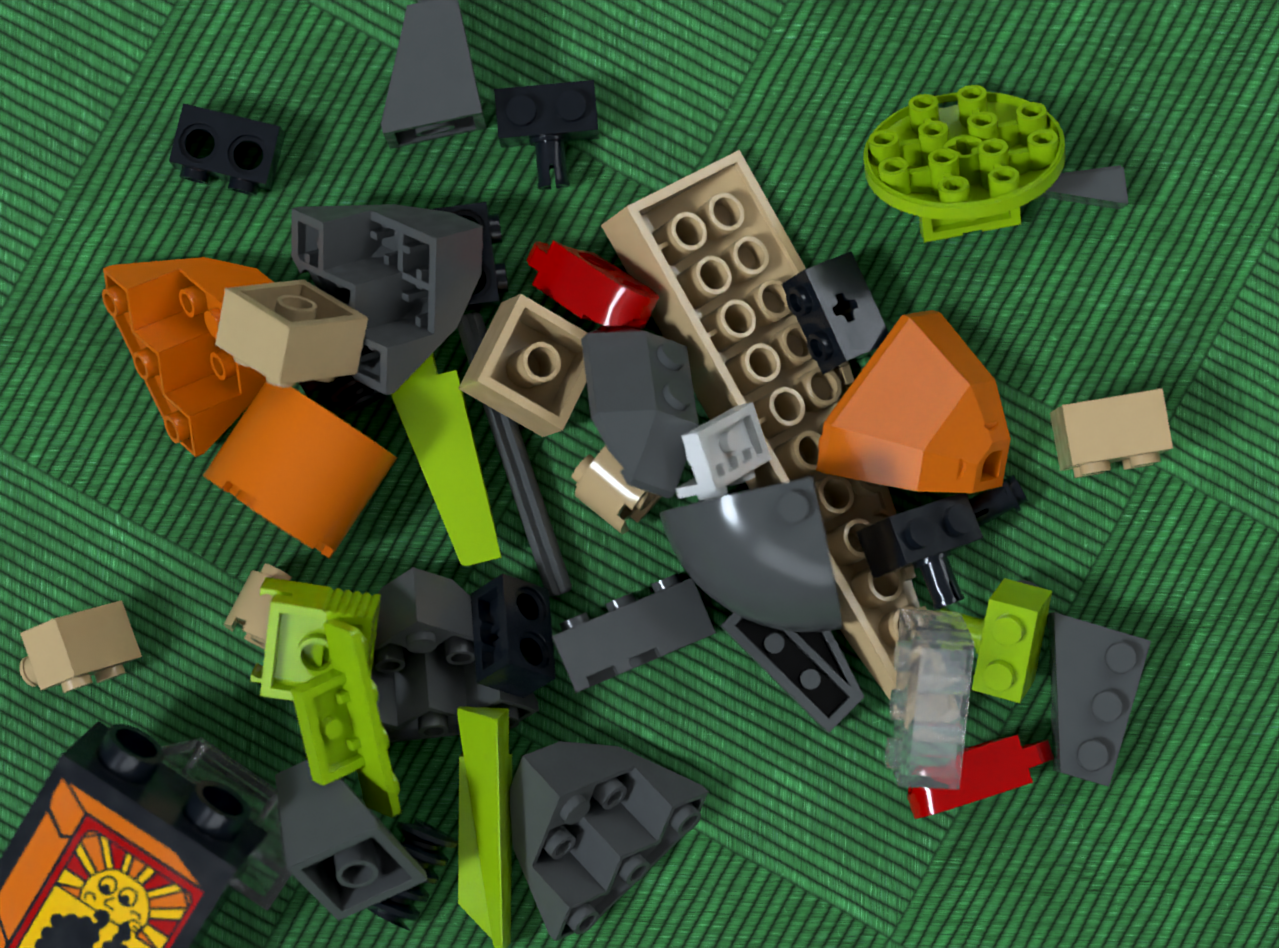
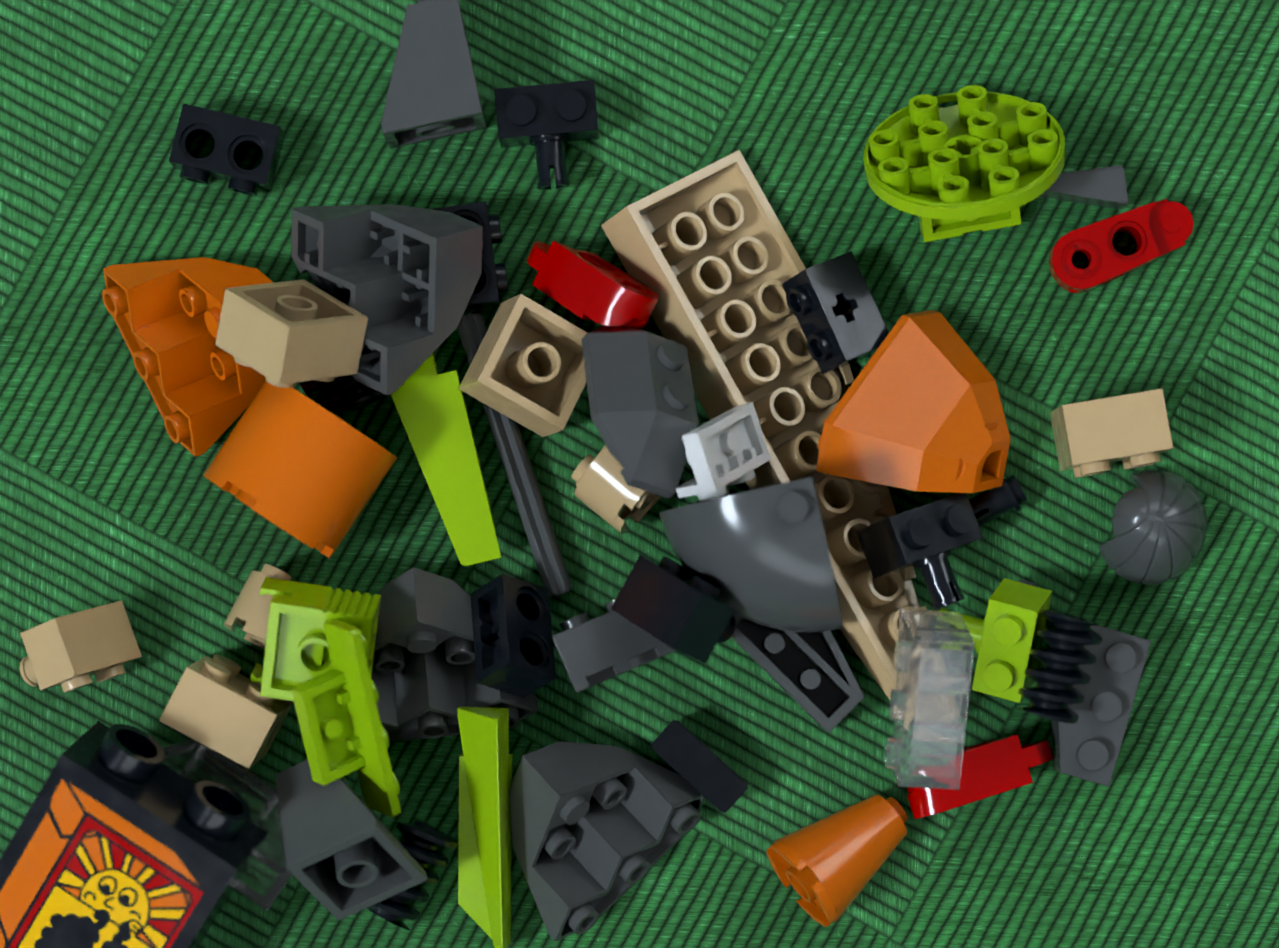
(225, 710): none -> tan brick
(674, 609): none -> black brick
(699, 766): none -> black slope
(838, 855): none -> orange cone
(1060, 667): none -> black piece
(1156, 231): none -> red piece
(1156, 529): none -> dark grey hair

